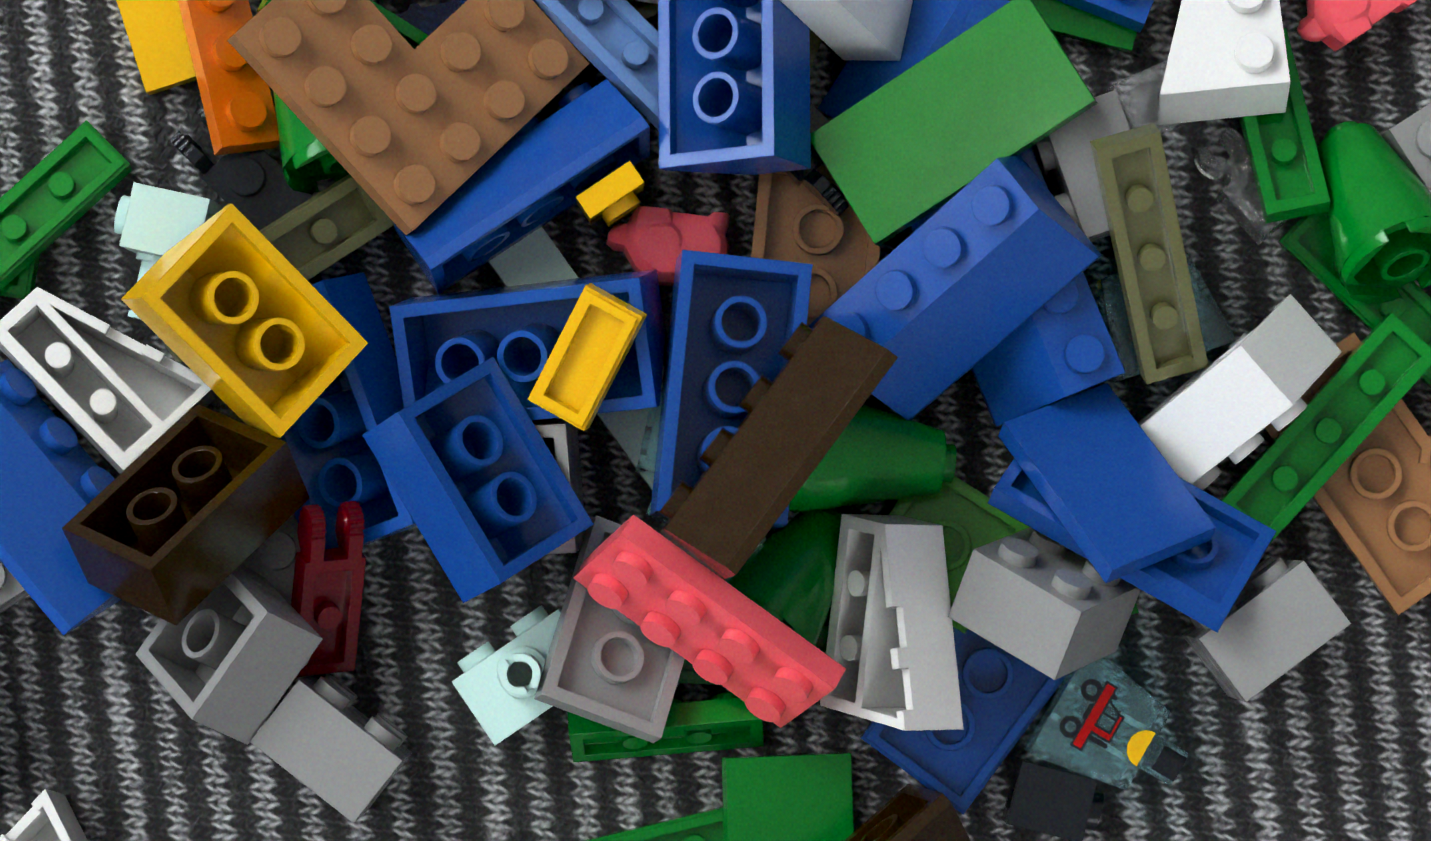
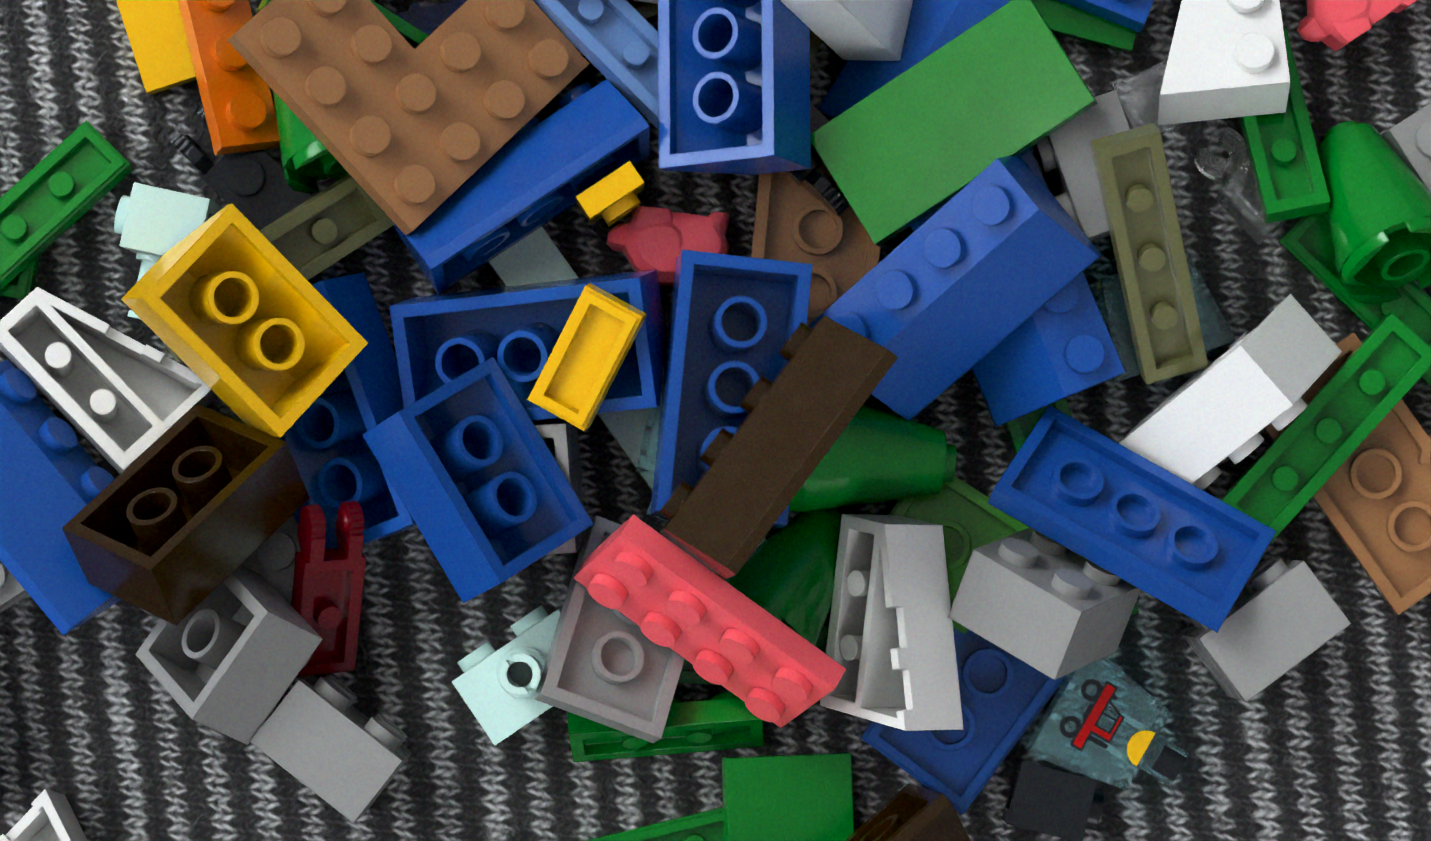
(1106, 482): blue tile -> none

